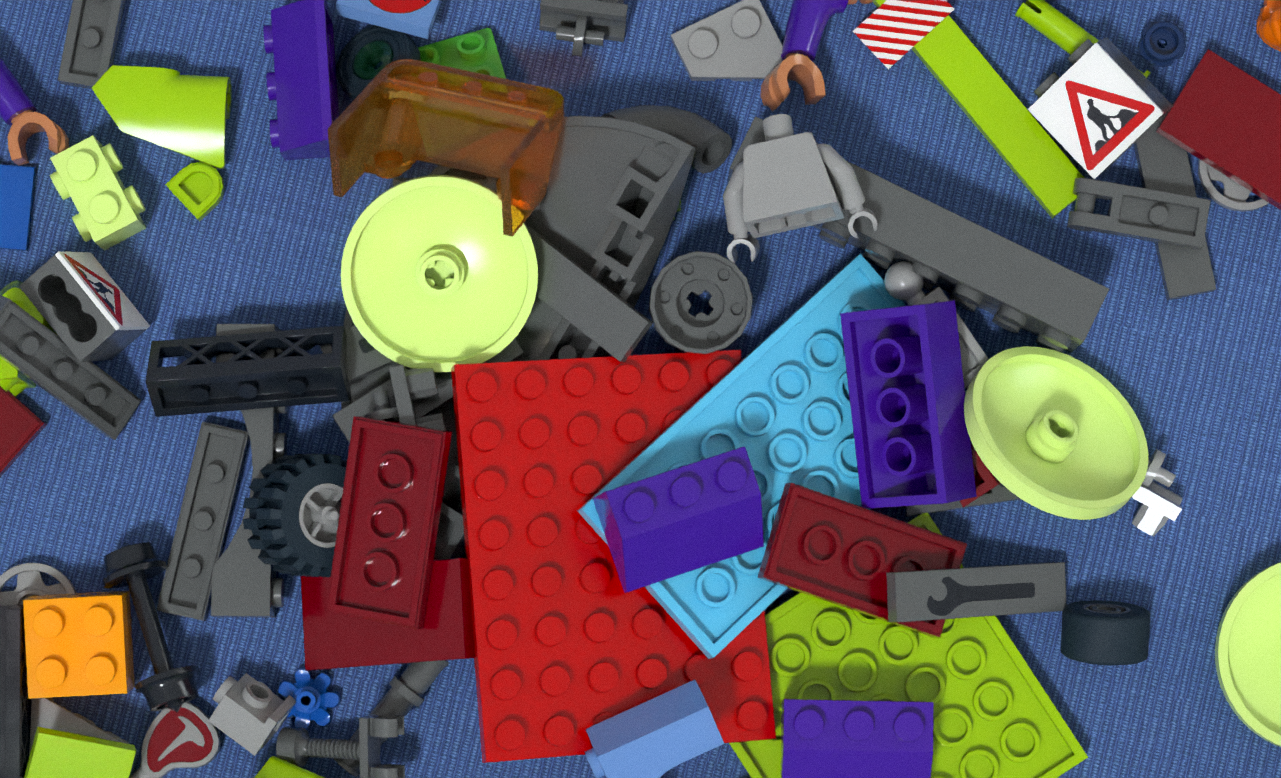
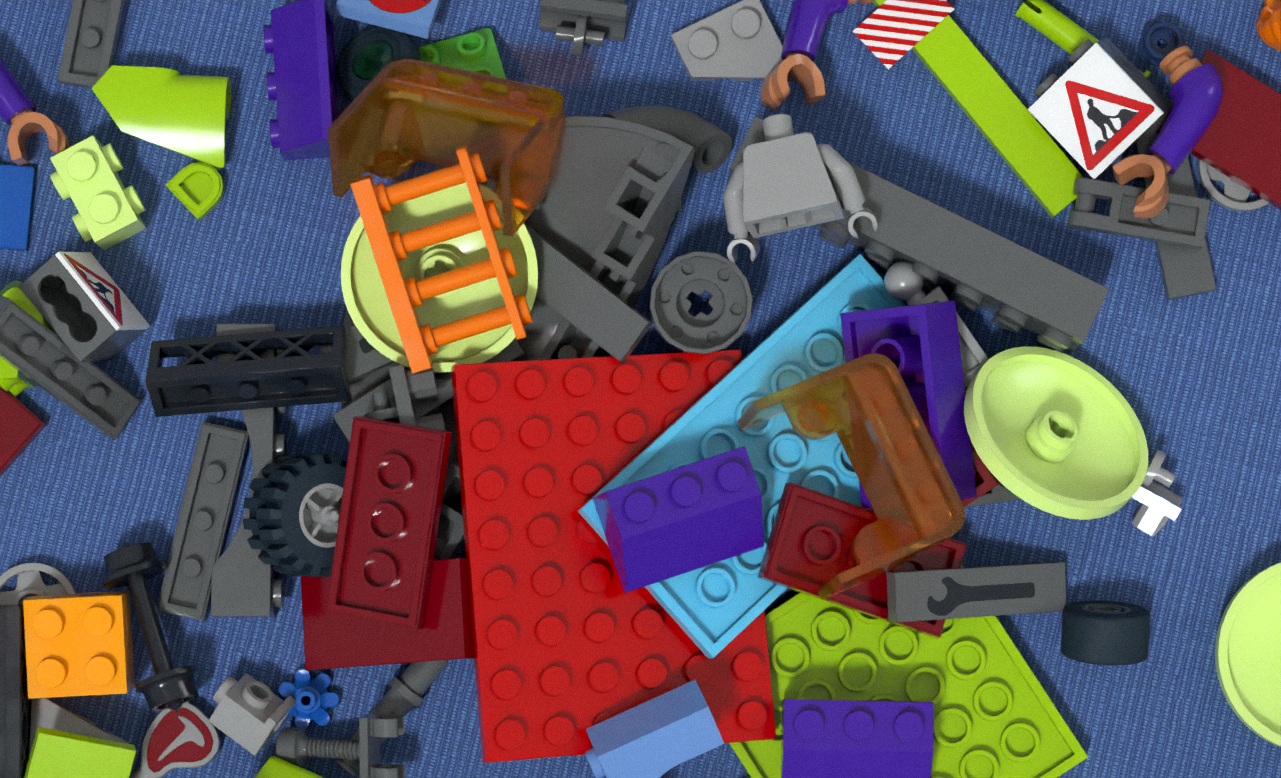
(393, 246): none -> orange fence
(889, 453): none -> clear orange windscreen
(1196, 102): none -> piece

